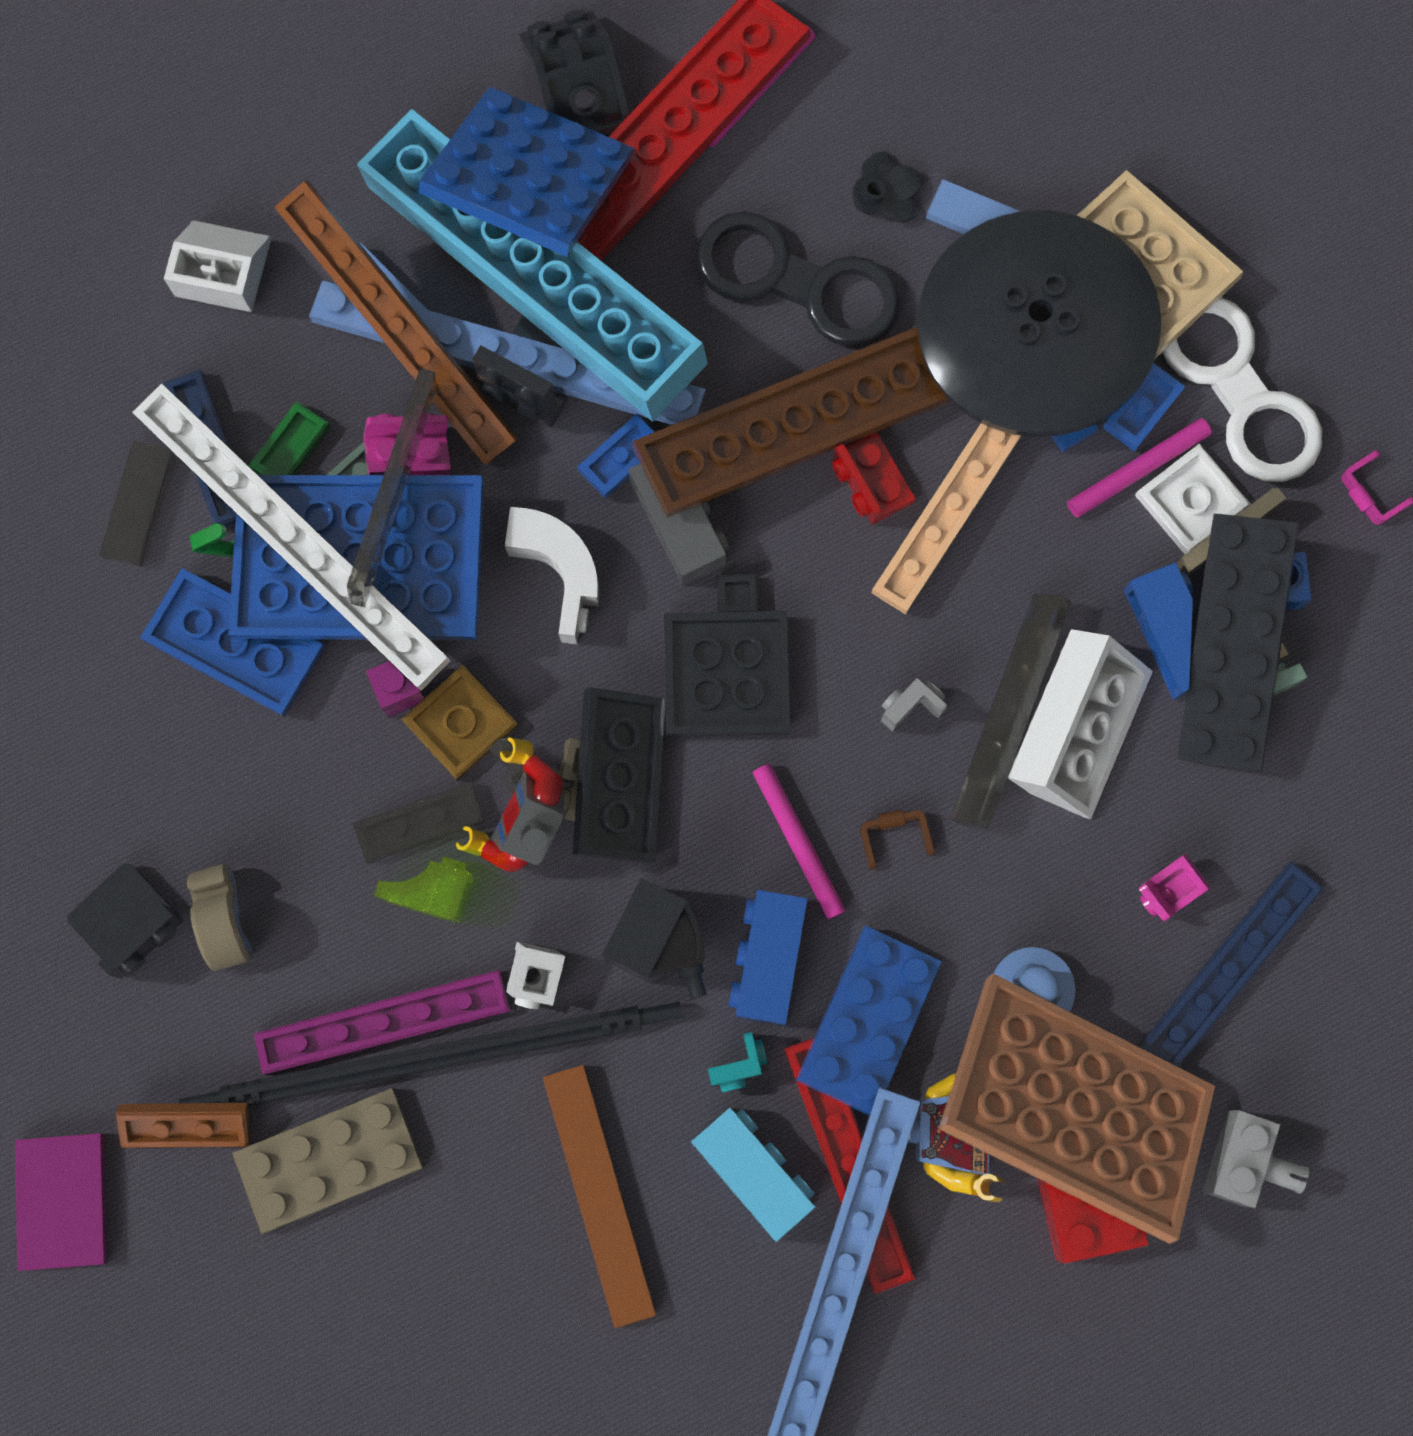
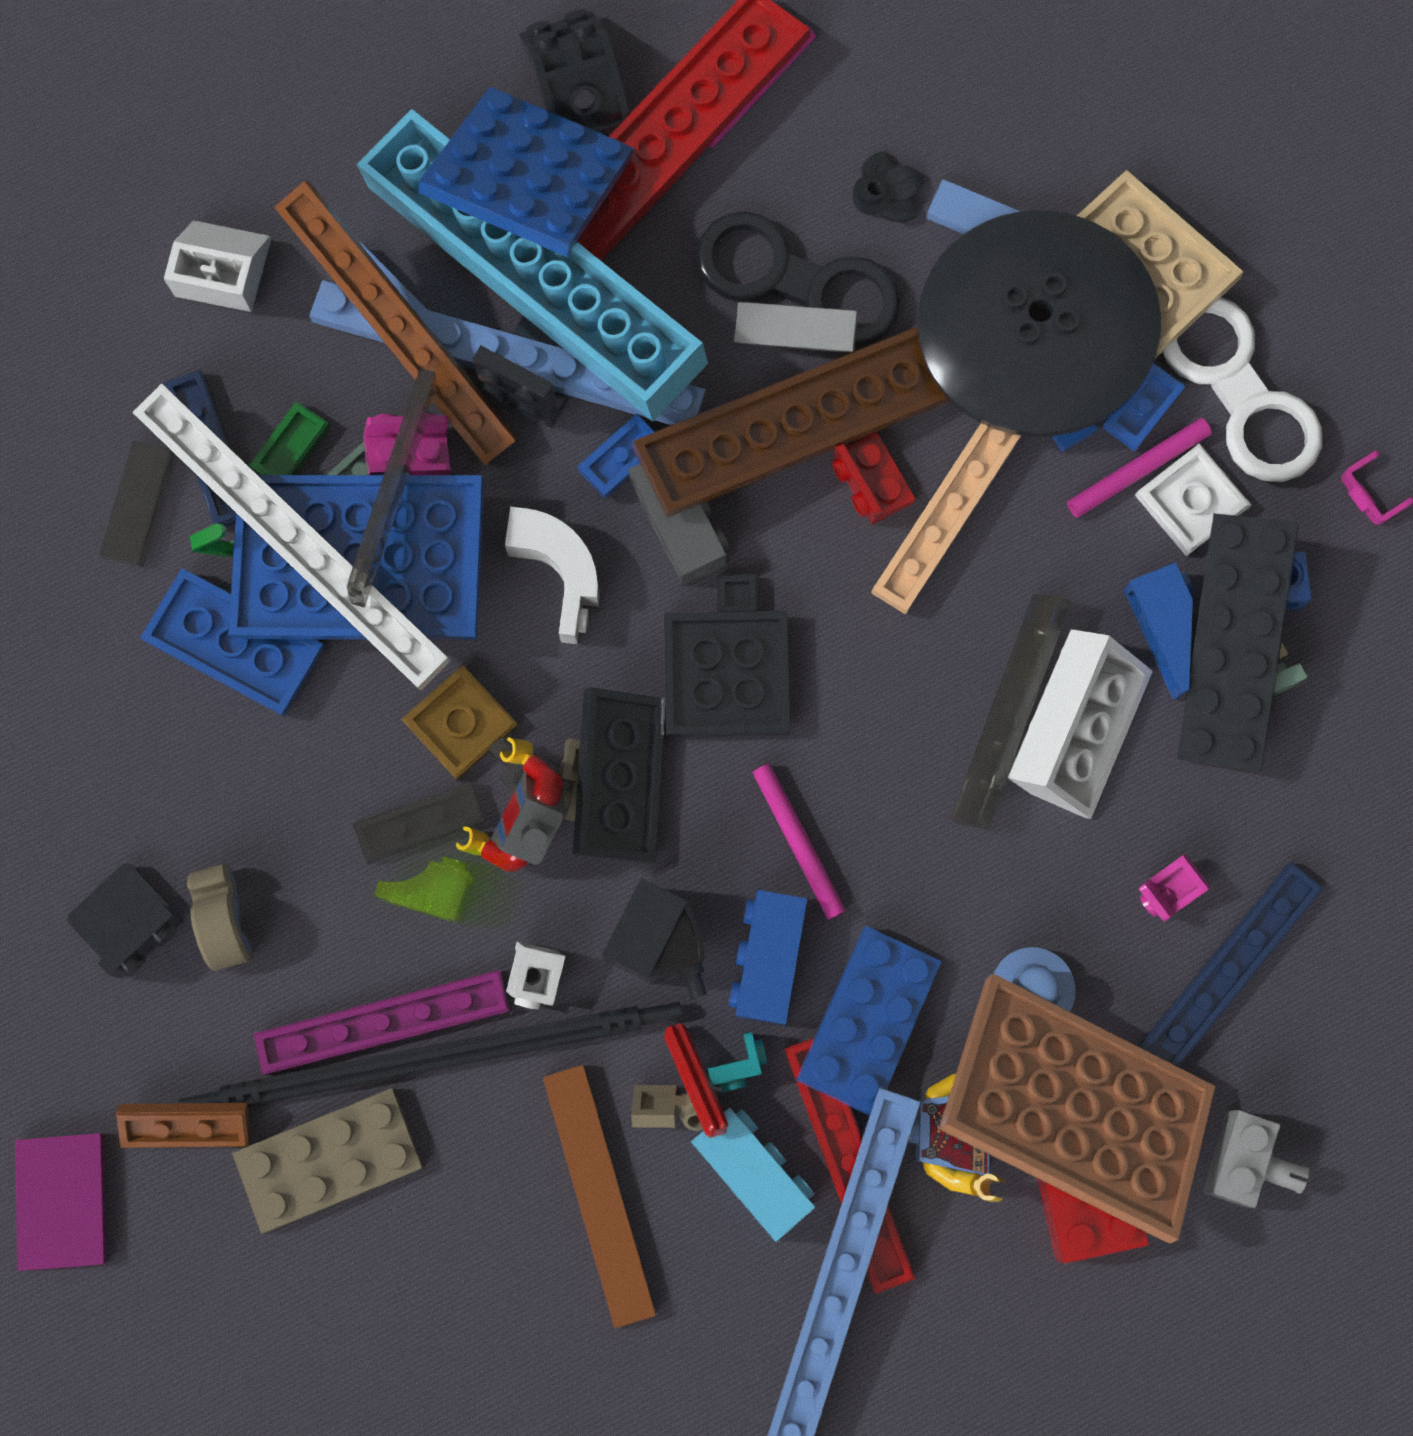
(393, 689): magenta brick -> none
(659, 1106): none -> dark tan plate
(696, 1080): none -> red axle
(796, 327): none -> light grey tile
(891, 820): reddish brown piece -> none
(901, 703): light grey bracket -> none
(1259, 509): dark tan tile -> none

